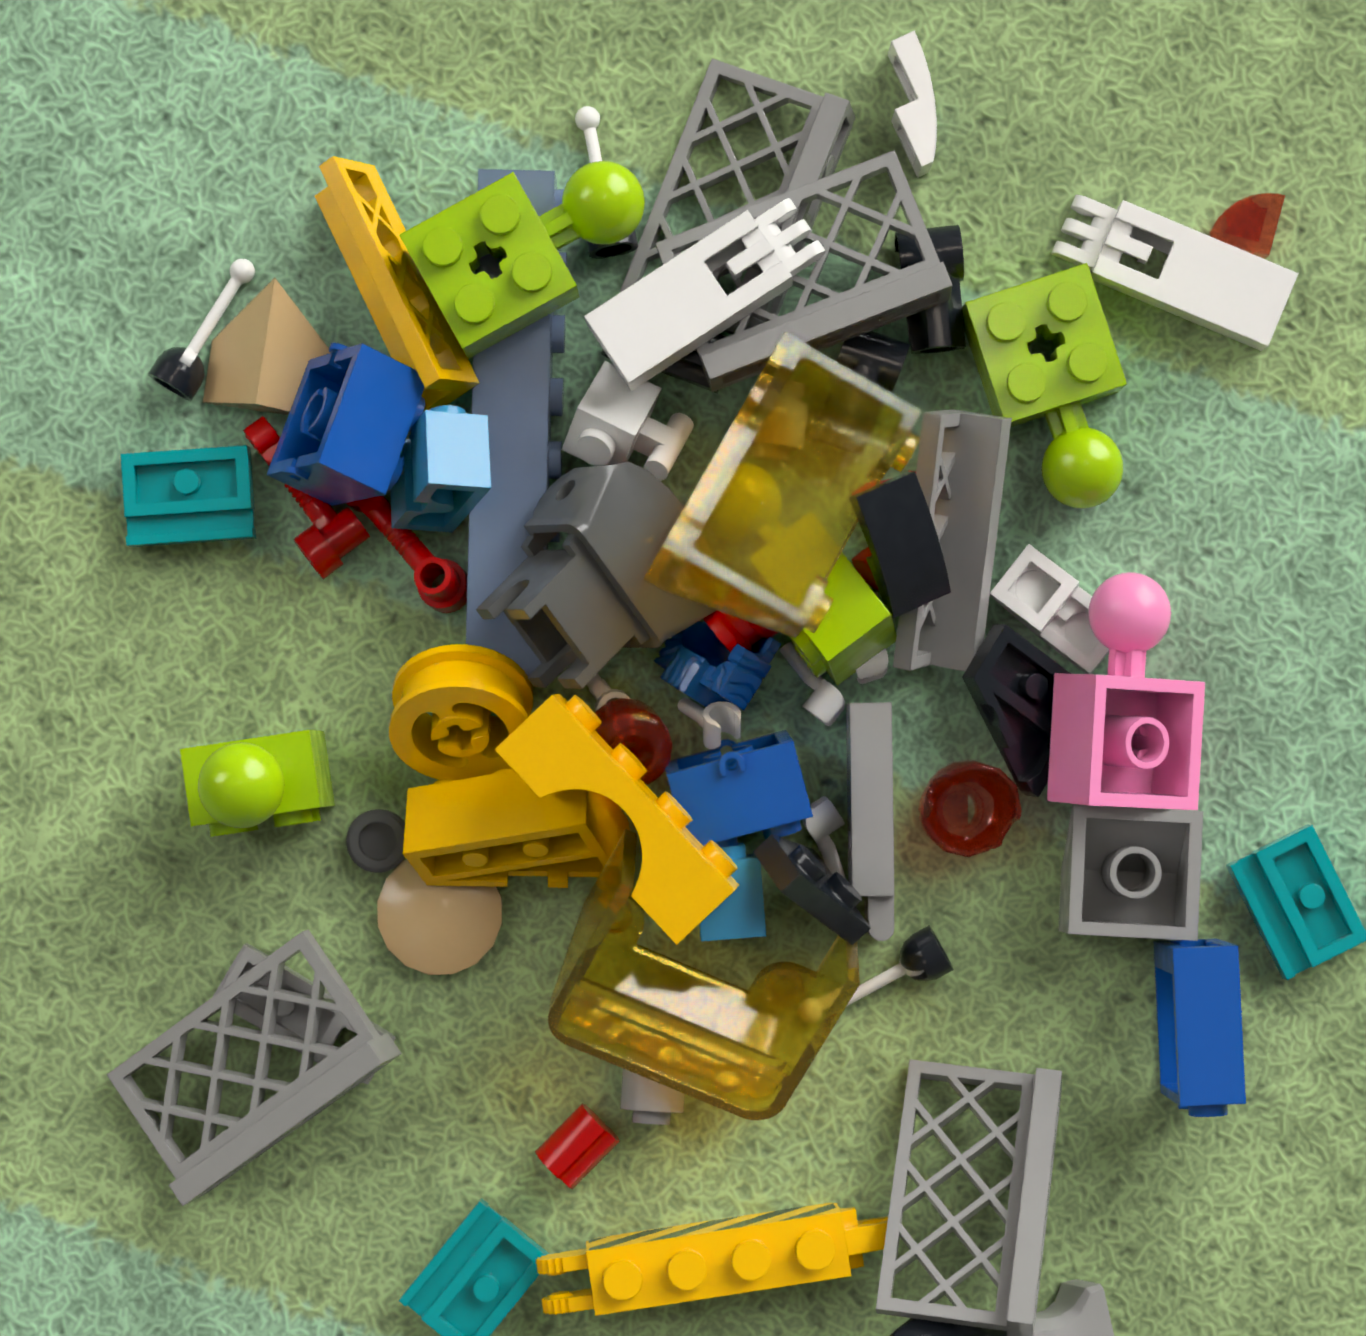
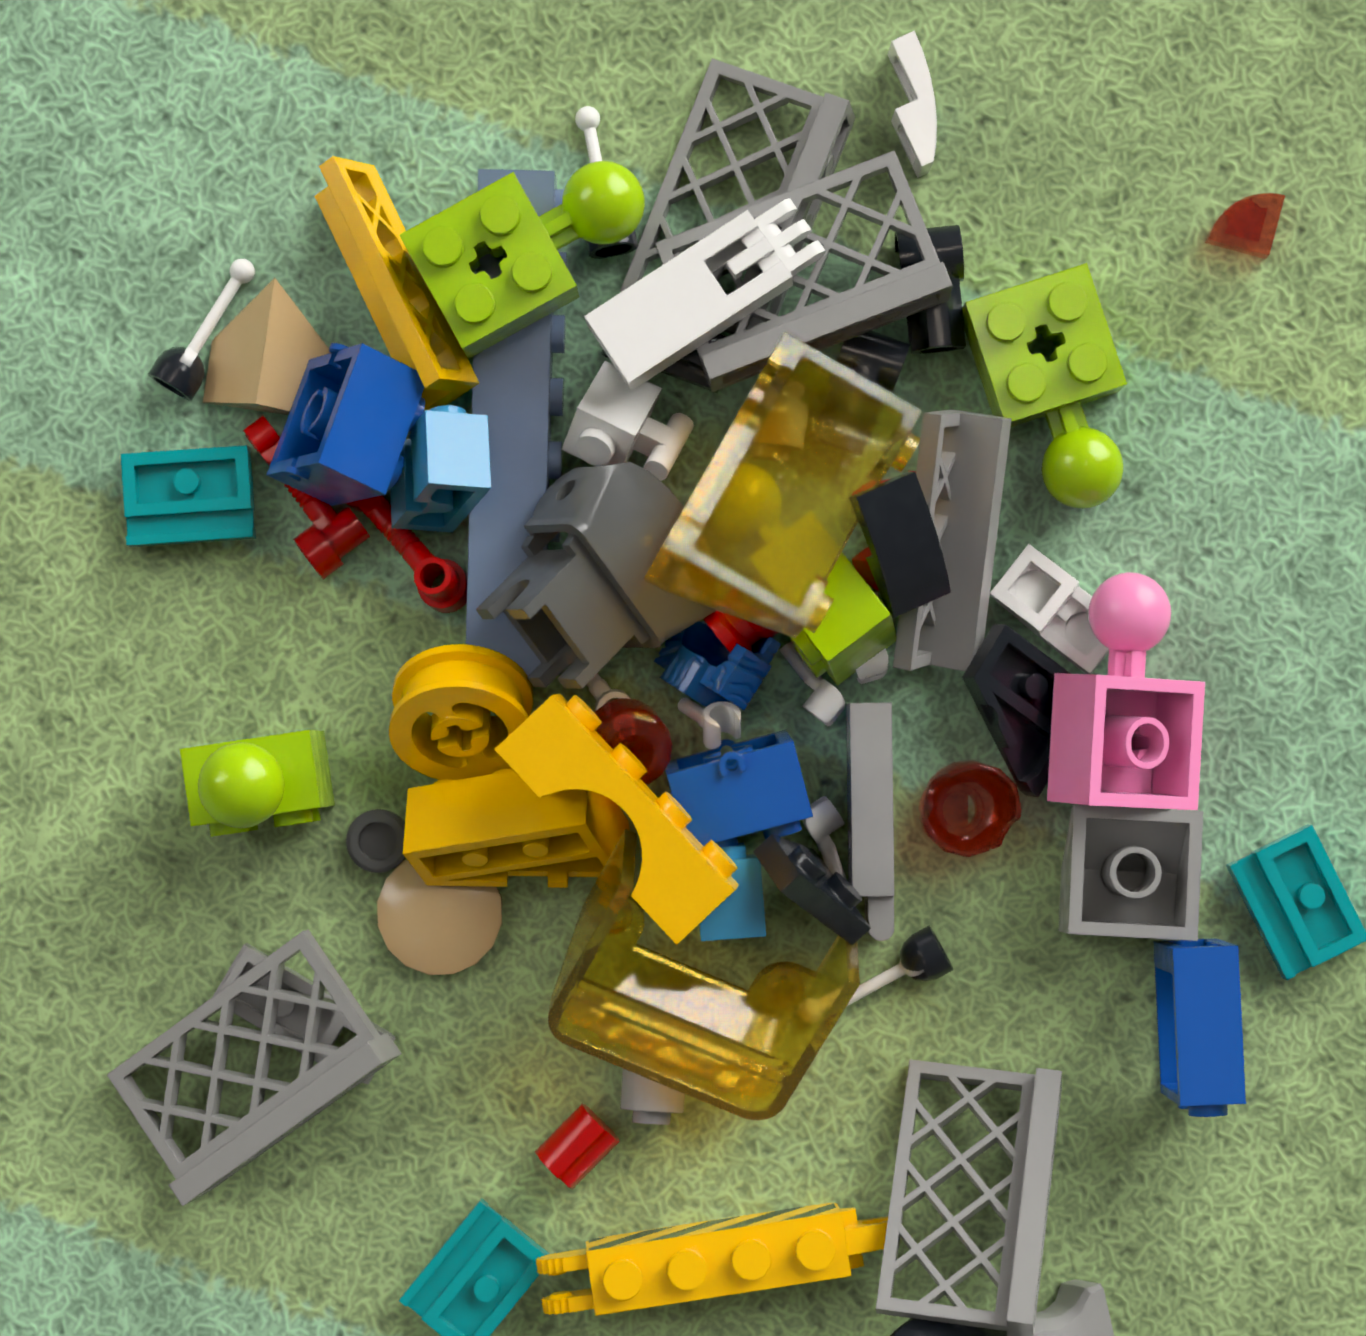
(1199, 279): white hinge -> none

